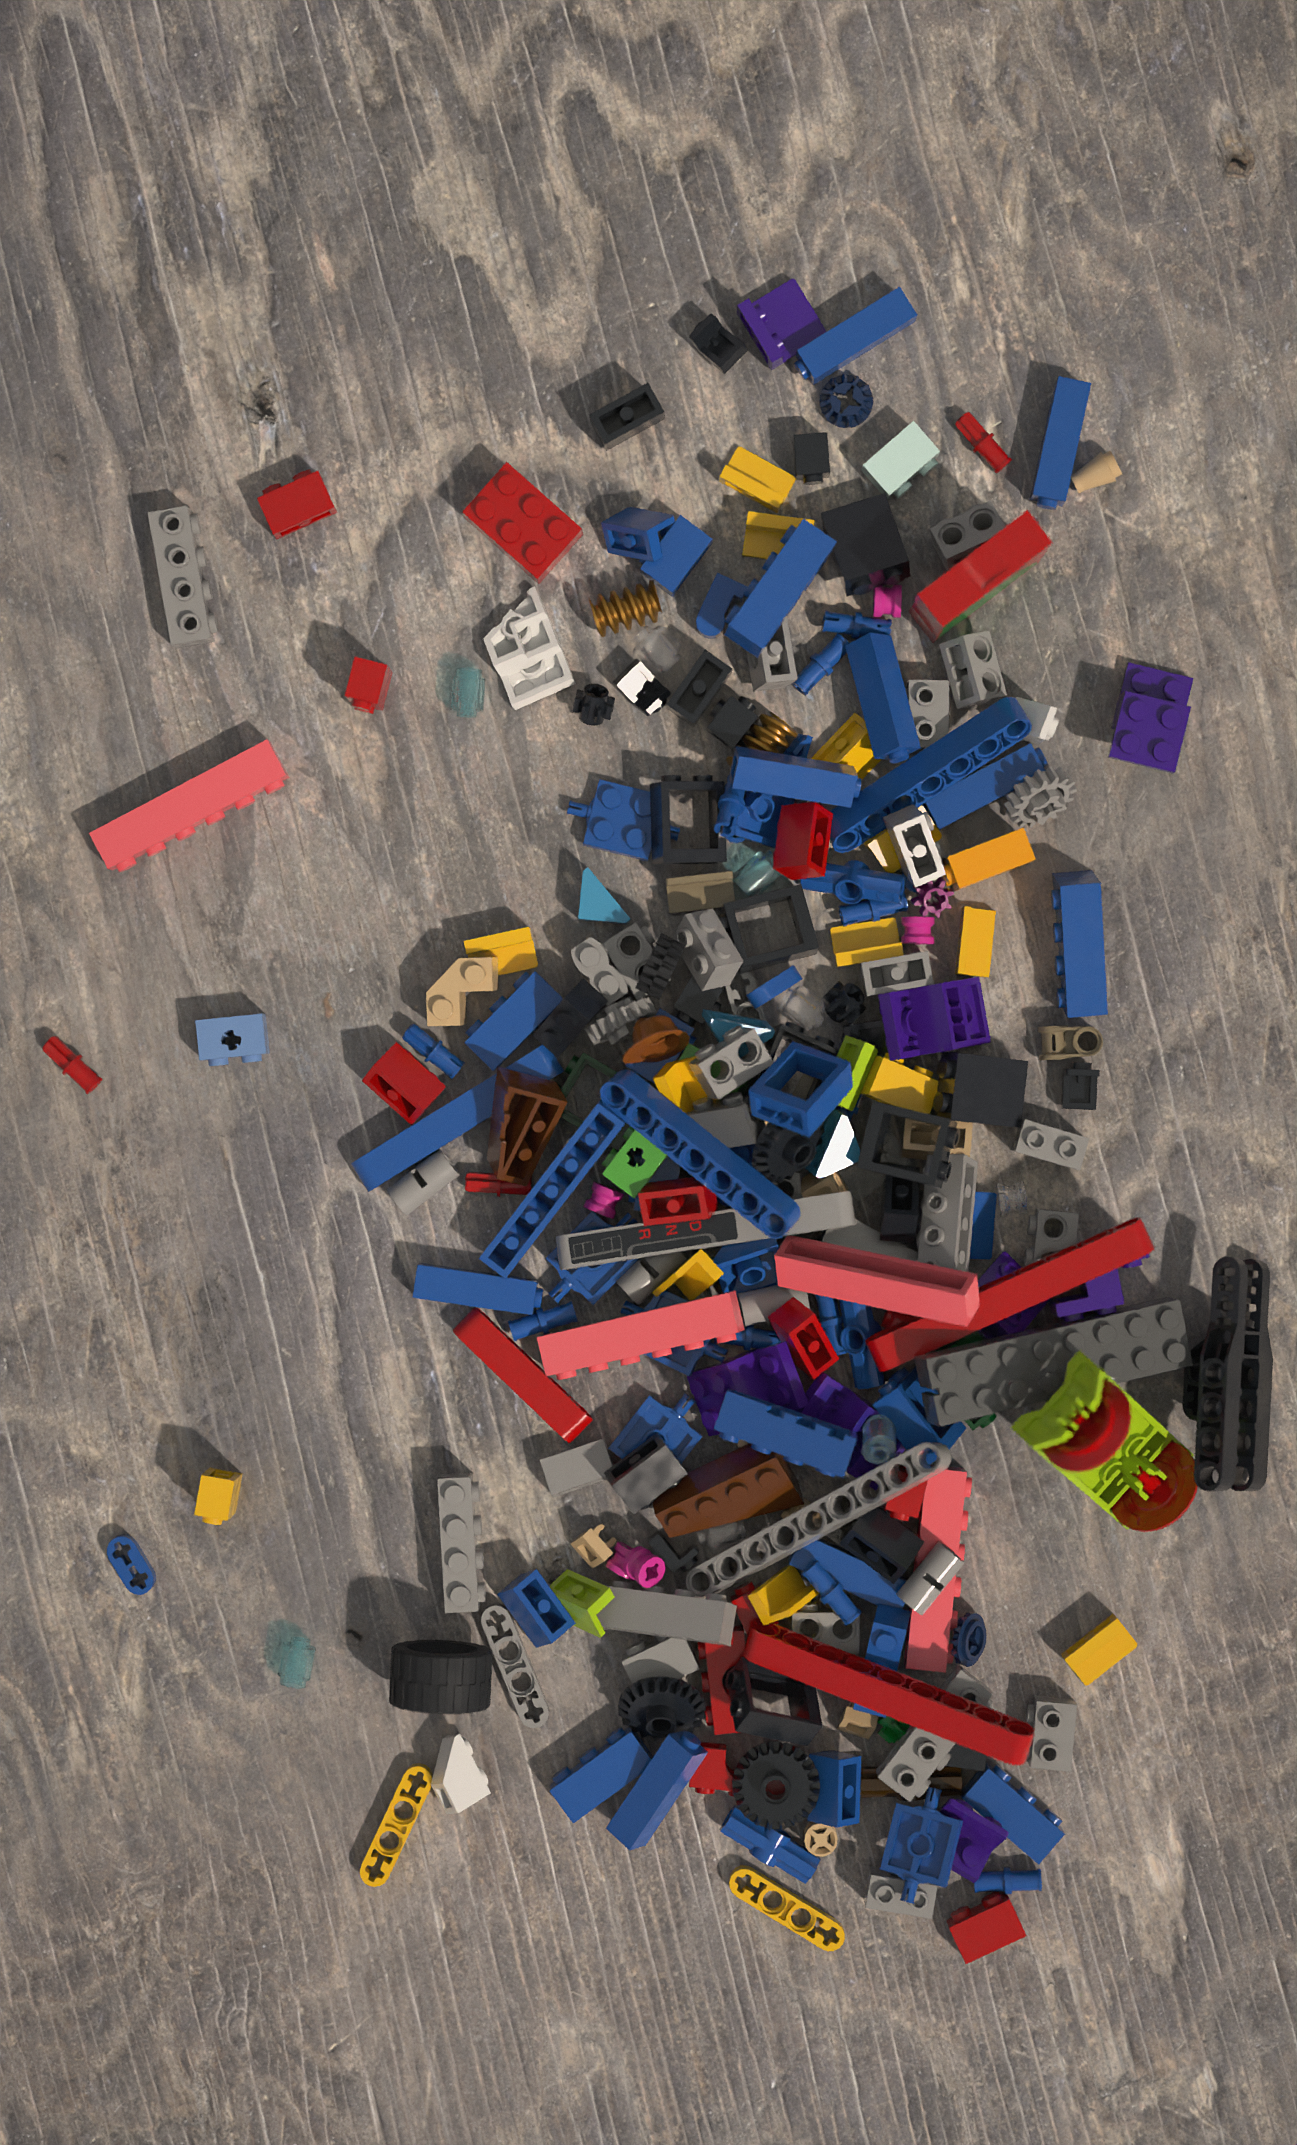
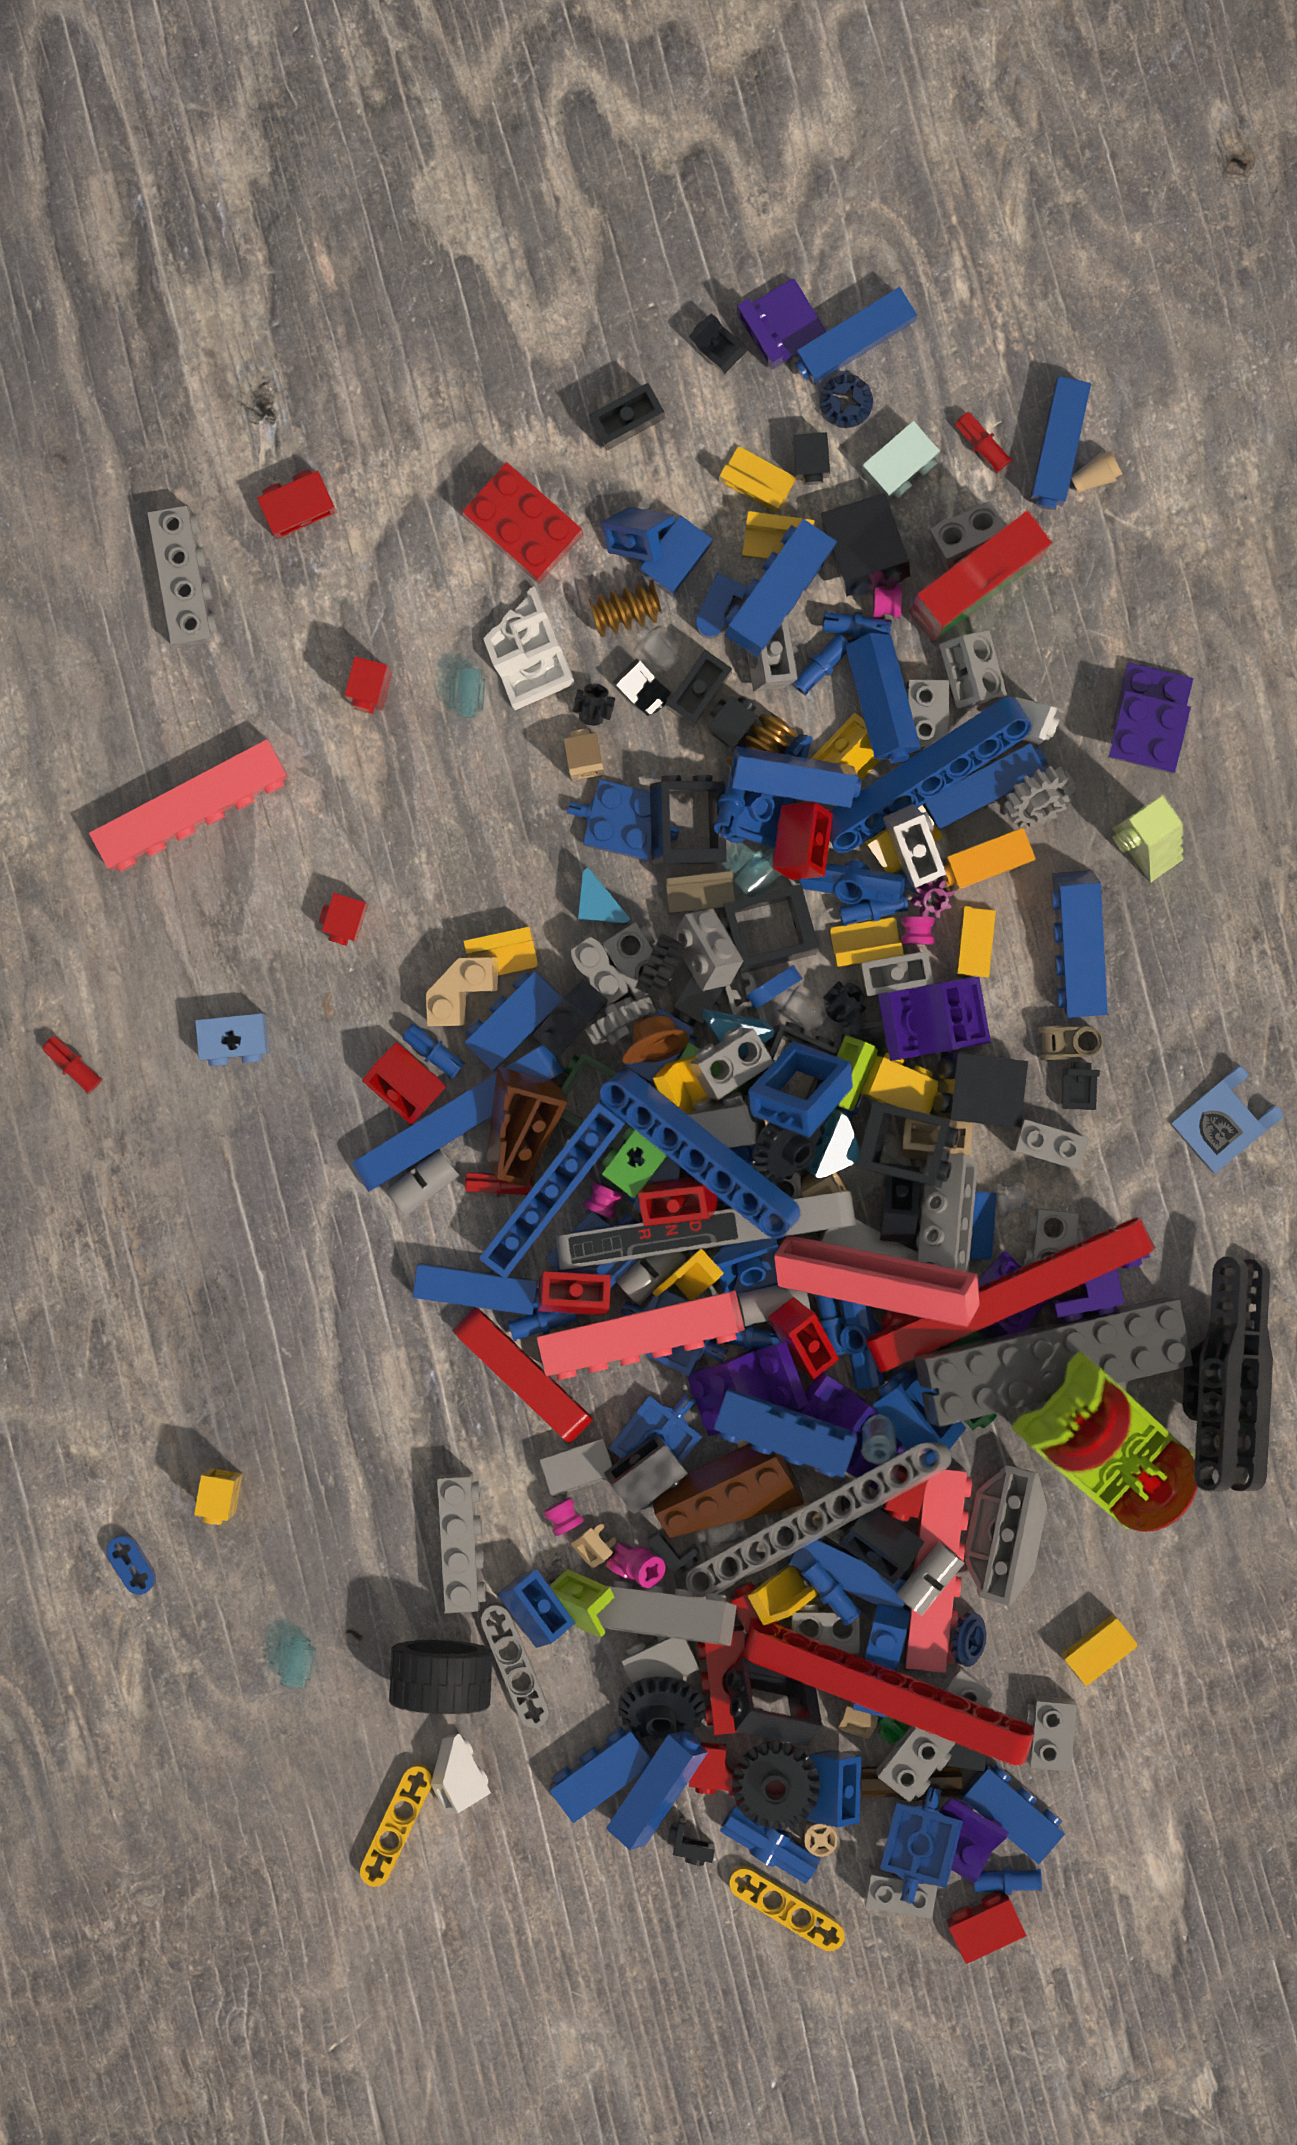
(343, 918): none -> red brick
(563, 1516): none -> dark pink wheel
(574, 1293): none -> red brick
(583, 755): none -> tan slope
(693, 1850): none -> black bracket
(1005, 1533): none -> light grey wedge
(1152, 838): none -> yellowish green wedge
(1221, 1125): none -> medium blue flag

